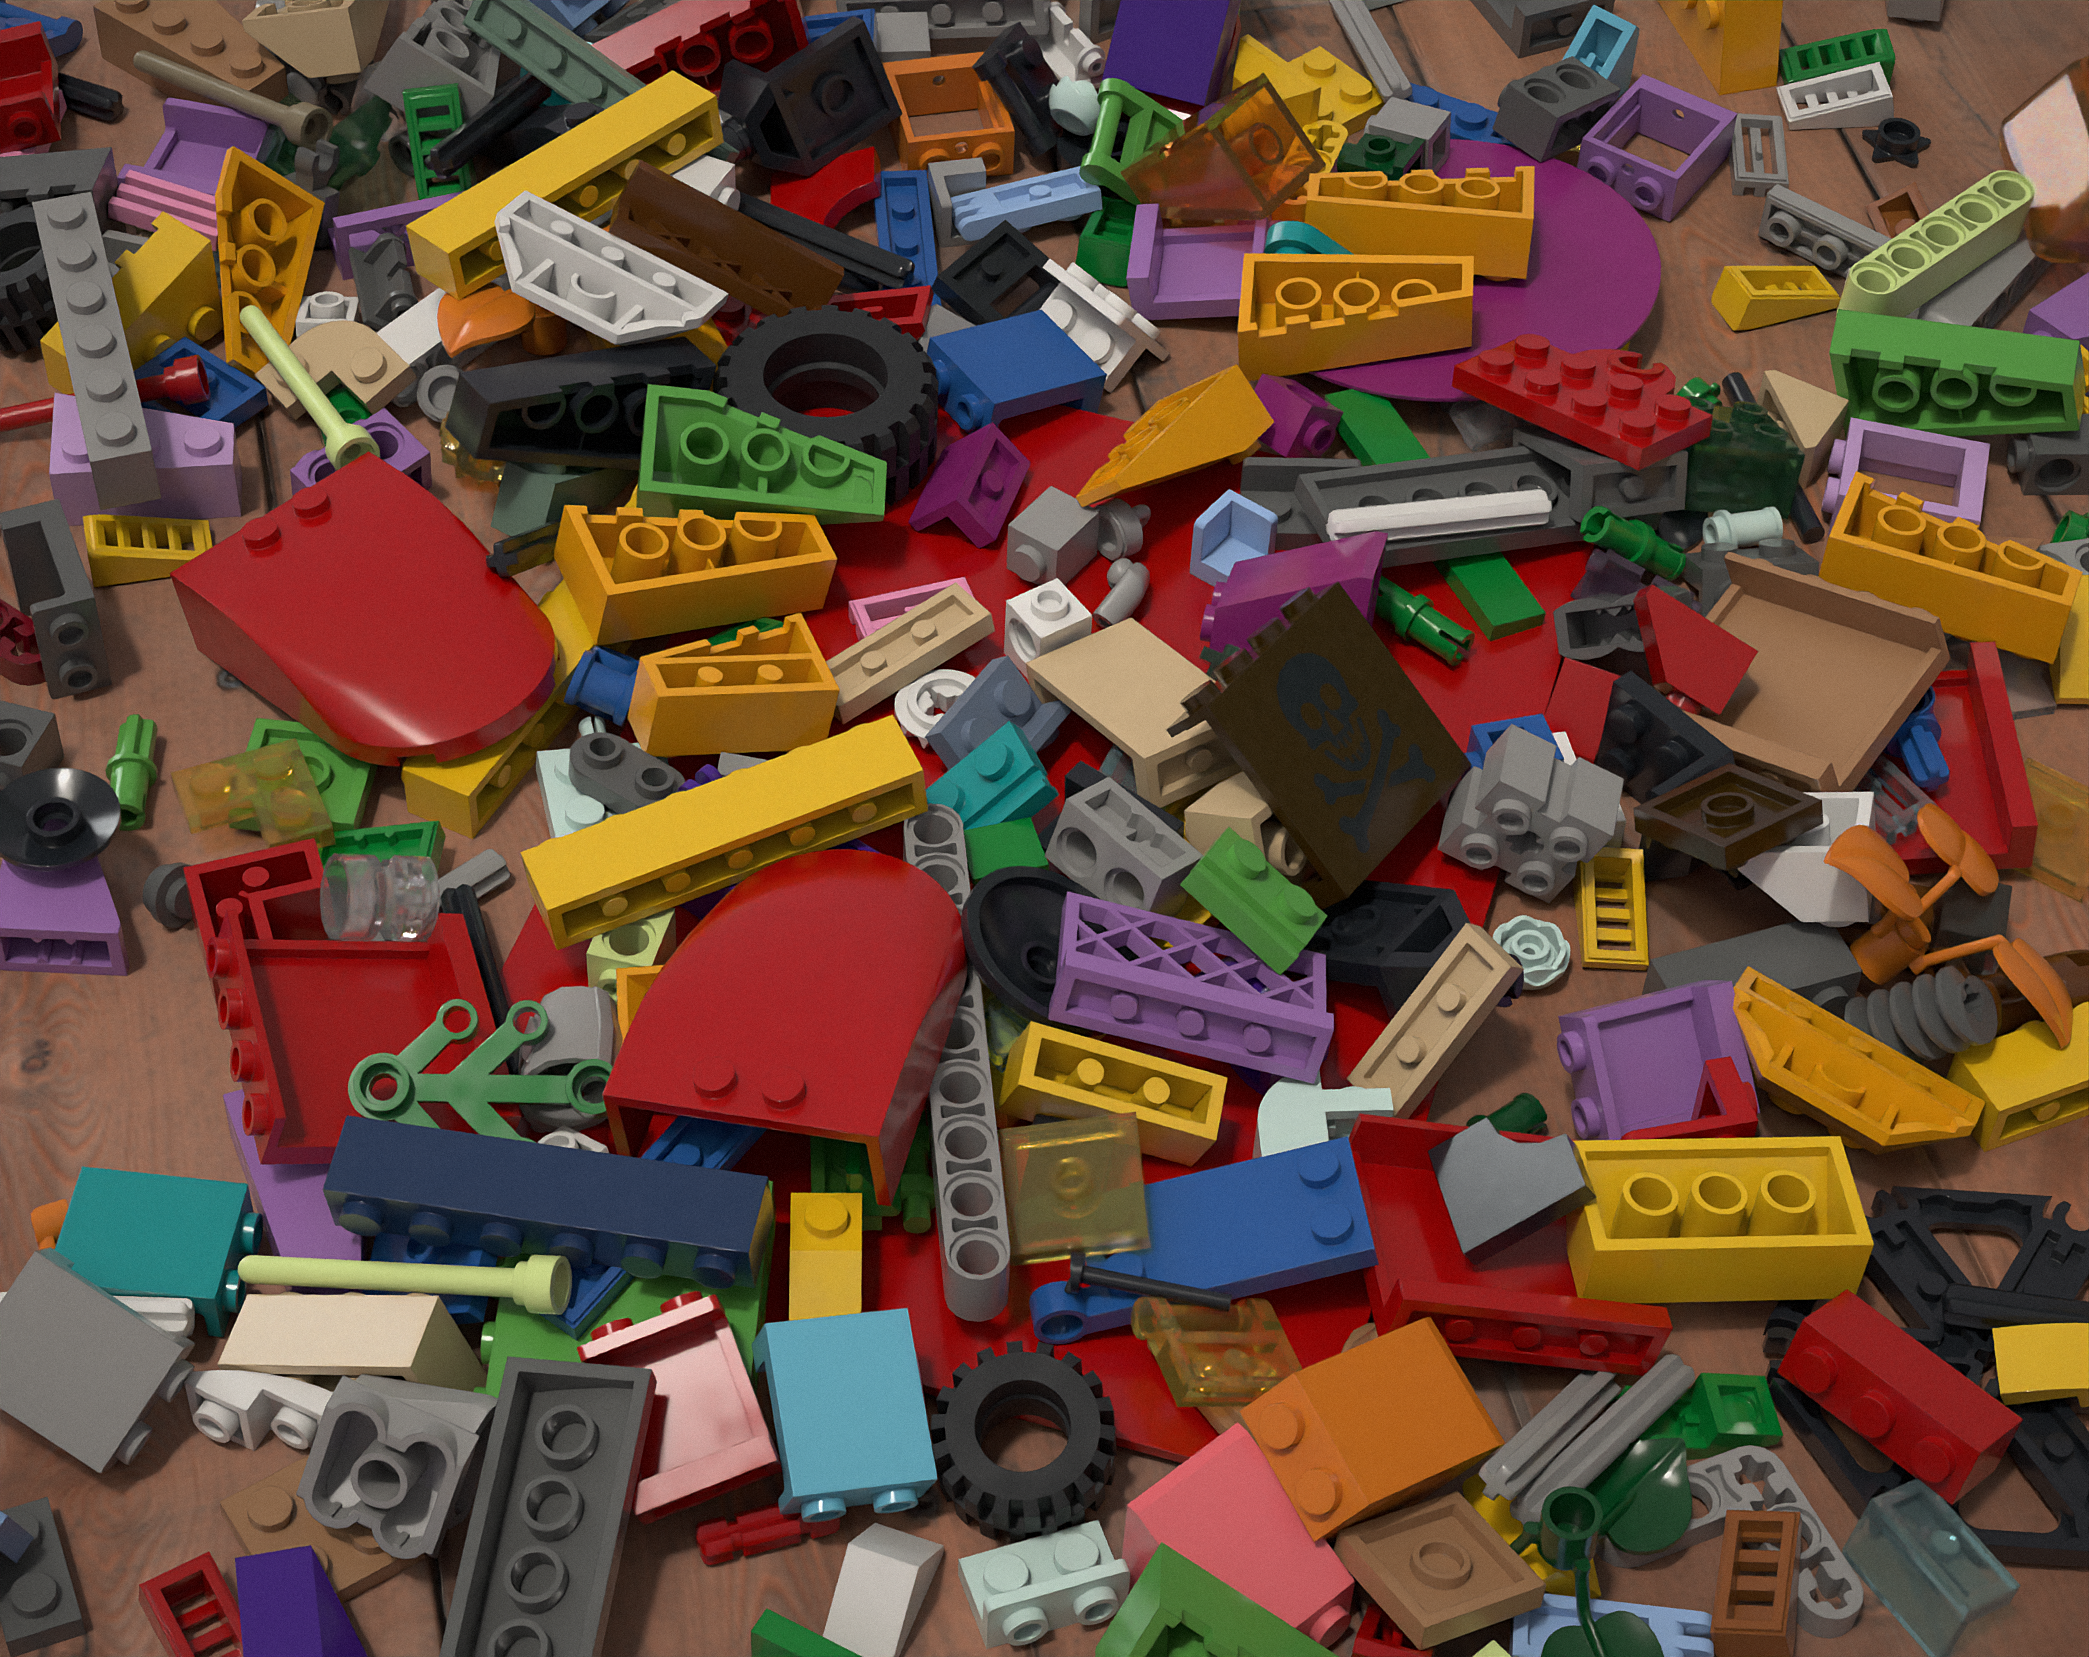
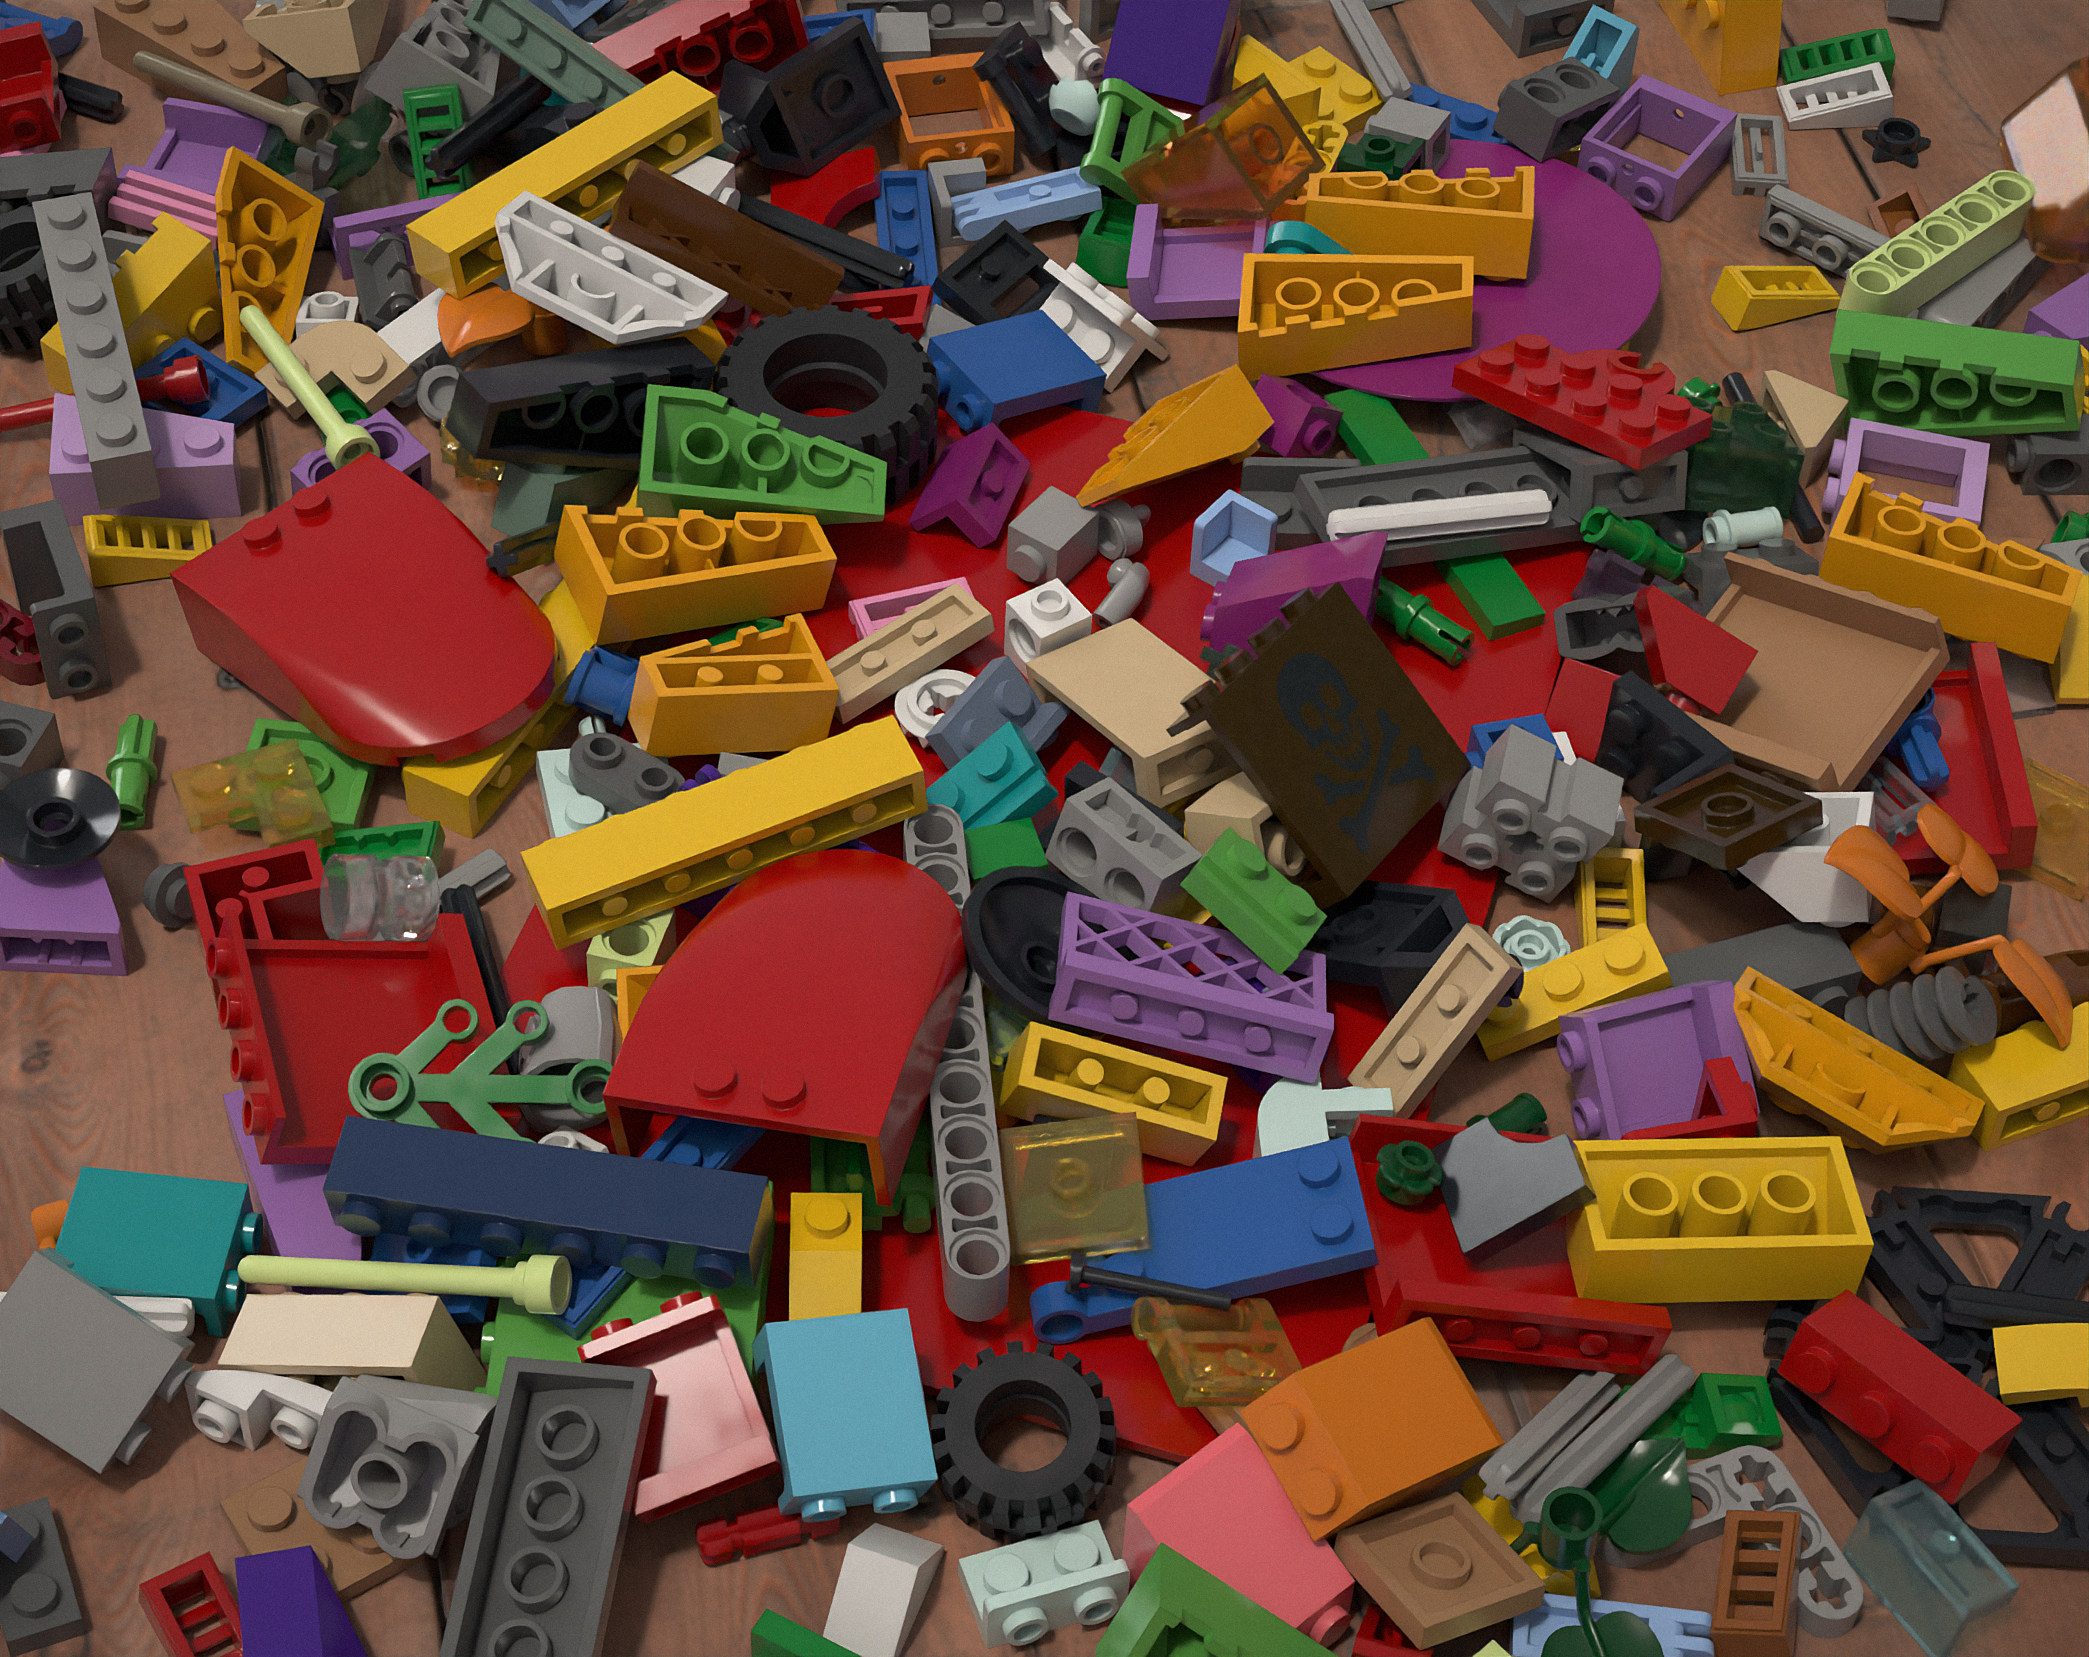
(1407, 1172): none -> dark green plate
(1587, 978): none -> yellow plate

